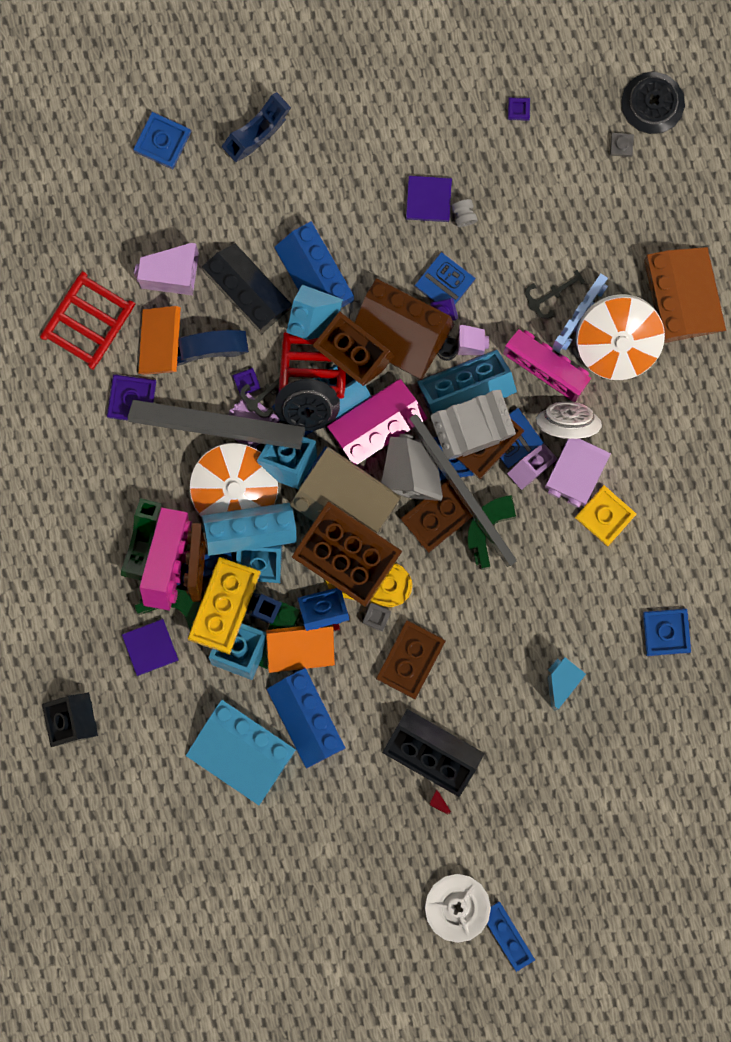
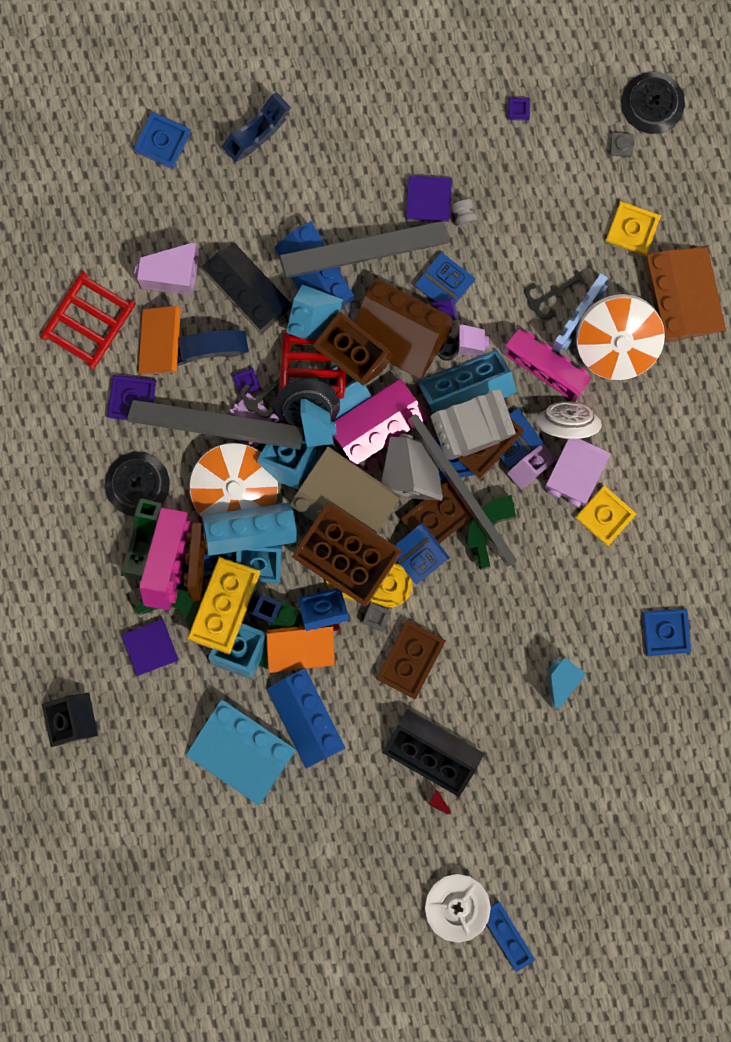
(134, 466): none -> black piece
(317, 424): none -> dark azure slope
(364, 249): none -> dark grey tile
(420, 553): none -> blue tile
(633, 228): none -> yellow tile

